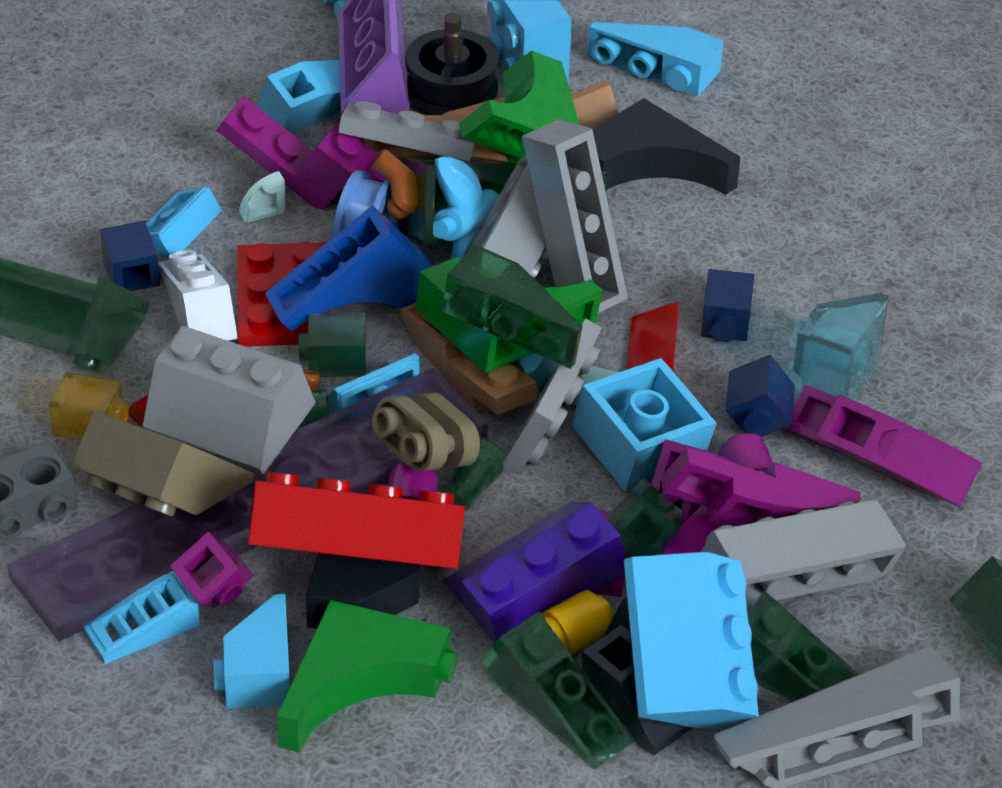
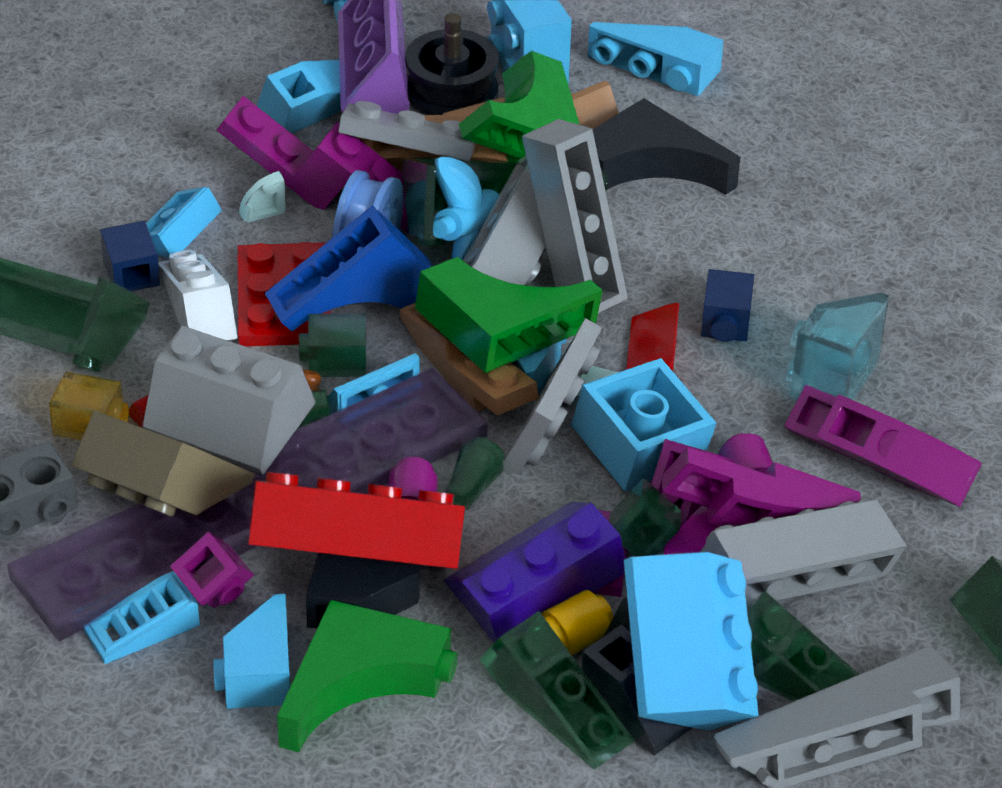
(403, 184): dark orange arm -> none
(426, 431): dark tan brick -> none
(511, 305): clear green slope -> none
(760, 397): dark blue brick -> none

